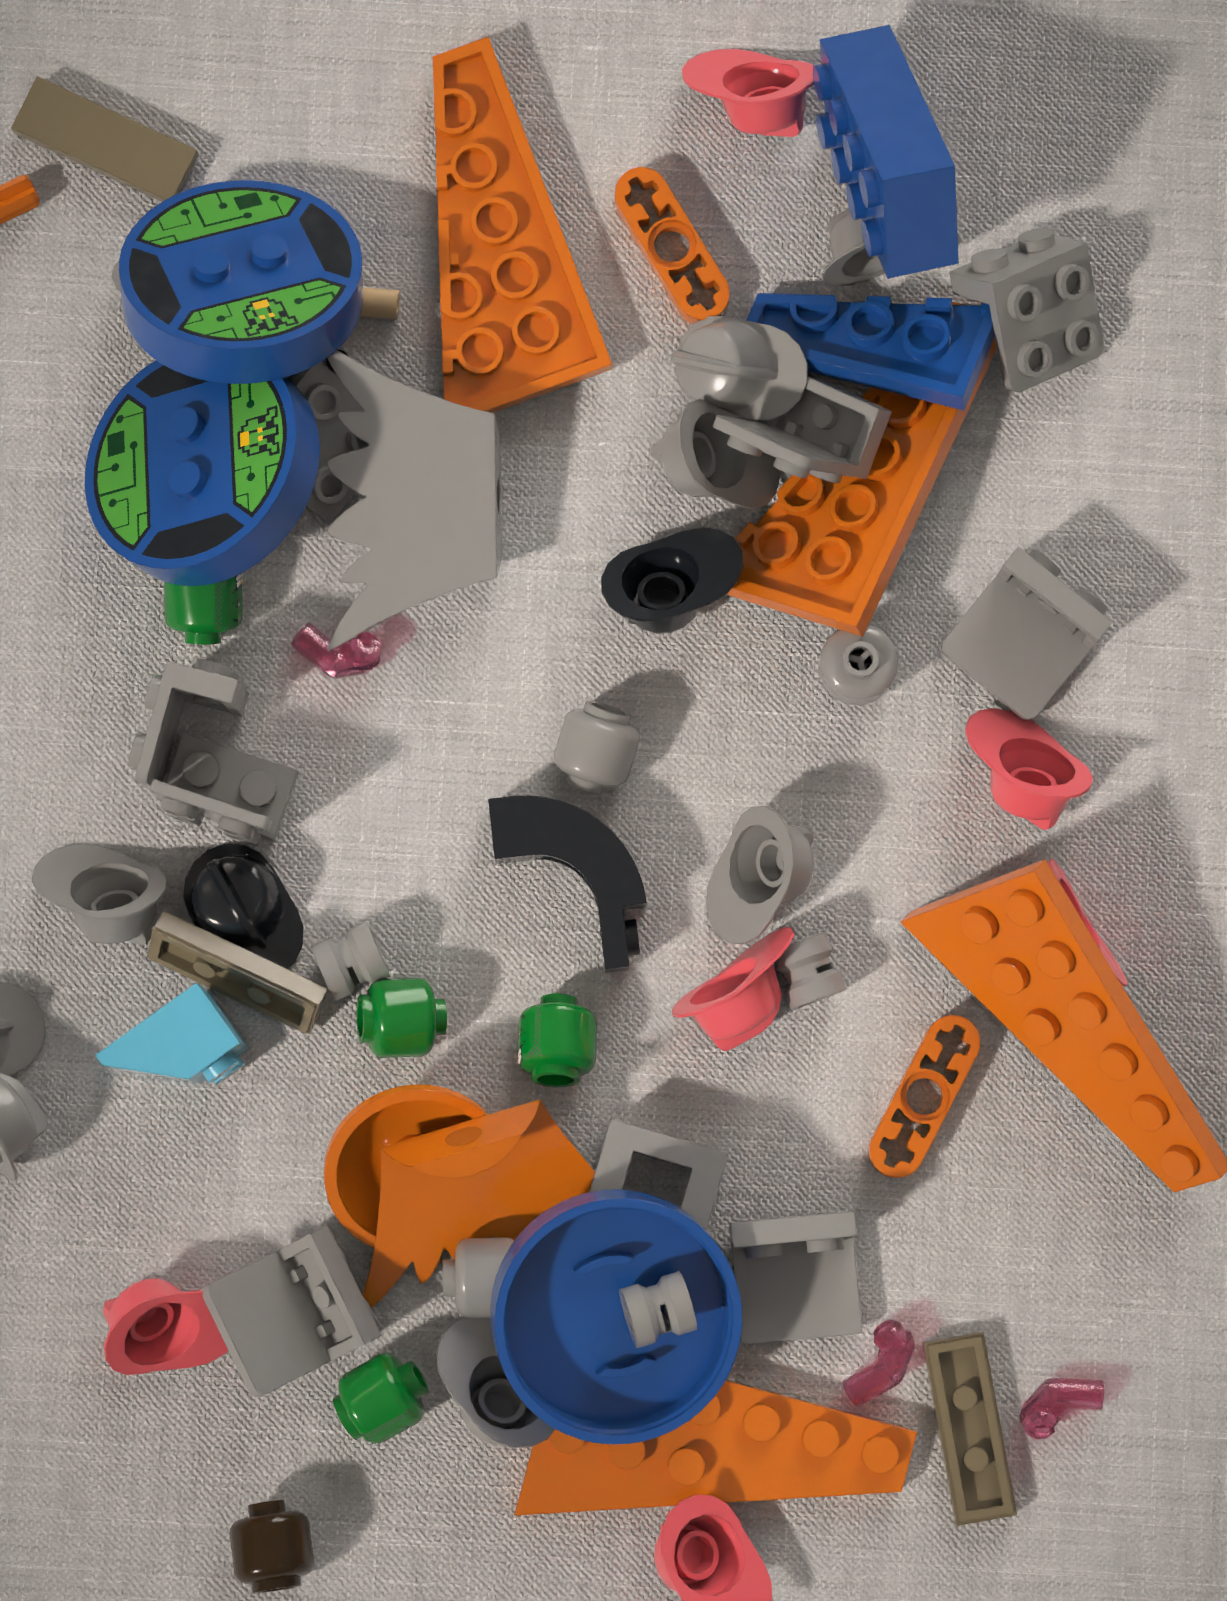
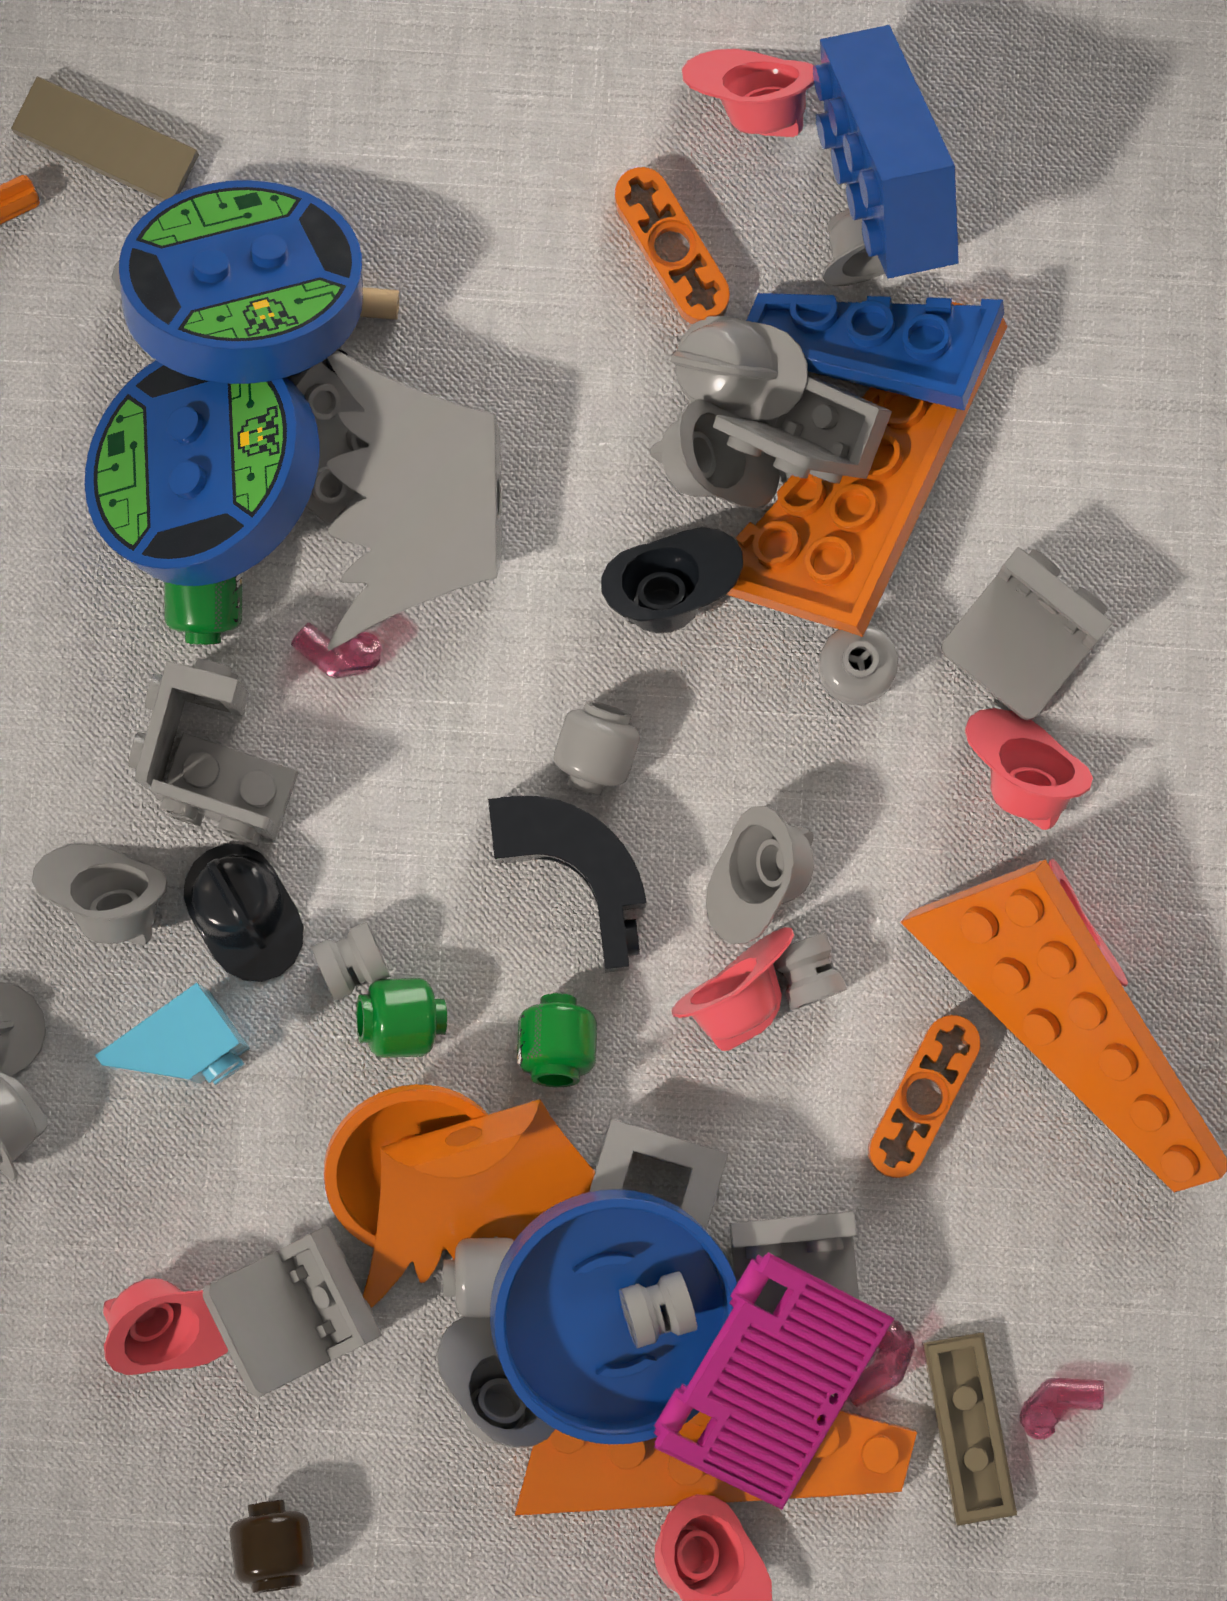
(236, 972): dark tan tile -> none
(380, 1398): green head -> none
(507, 279): orange wing -> none
(773, 1380): none -> dark pink window
(1038, 305): light grey bracket -> none

